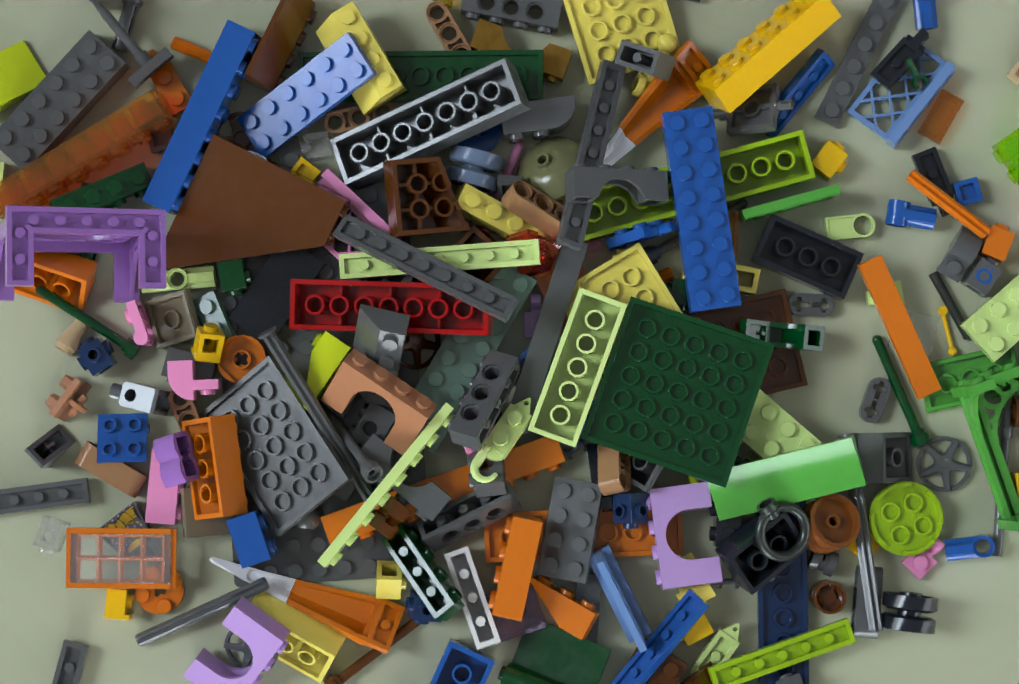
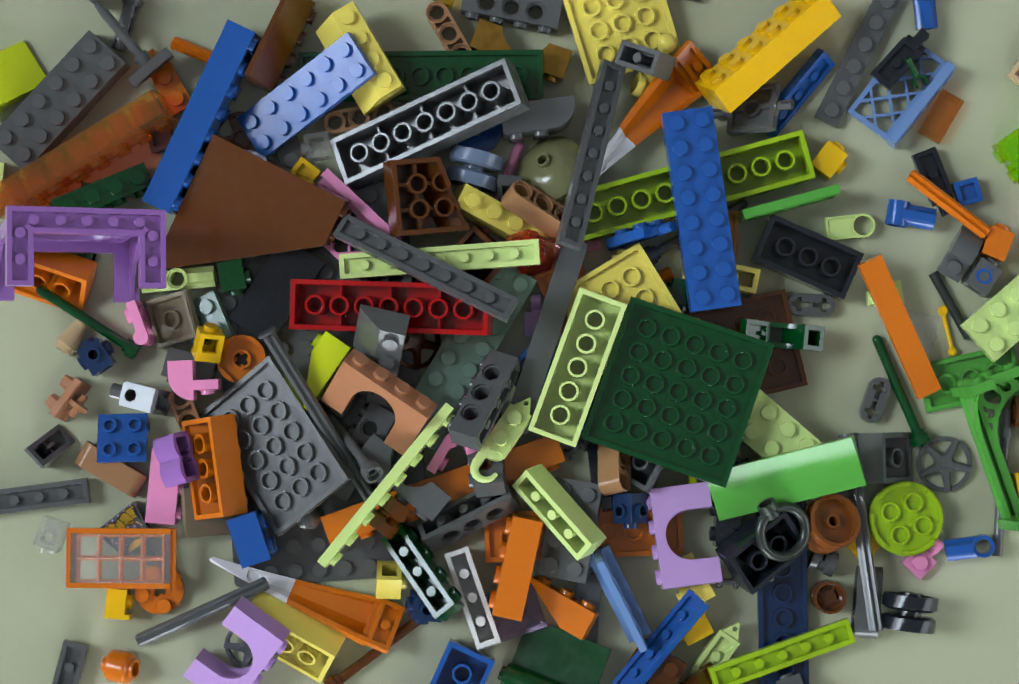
(120, 666): none -> orange head
(440, 460): none -> bright pink plate
(559, 511): none -> yellowish green brick
(645, 186): dark grey arch -> none

